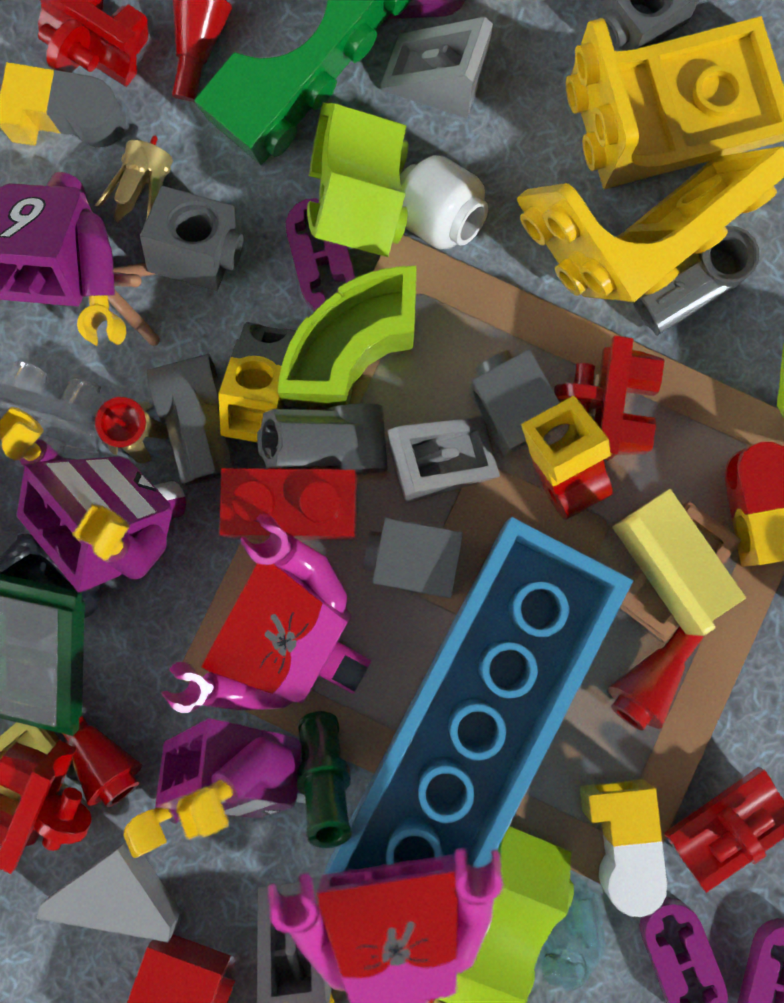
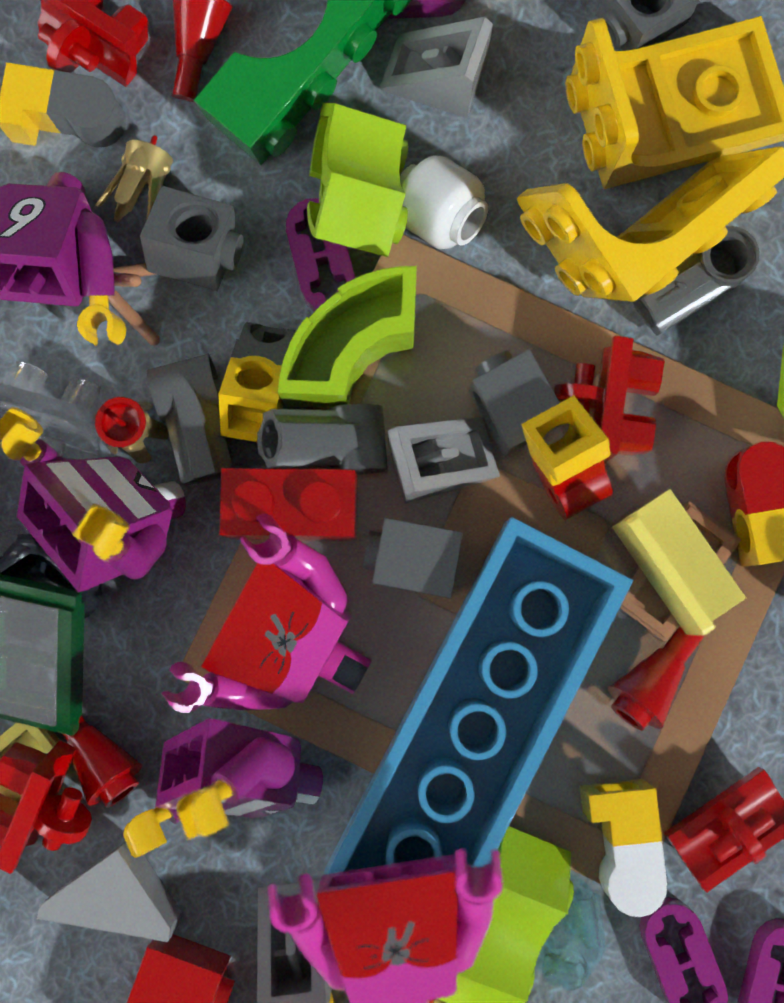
(323, 780): dark green pin -> none

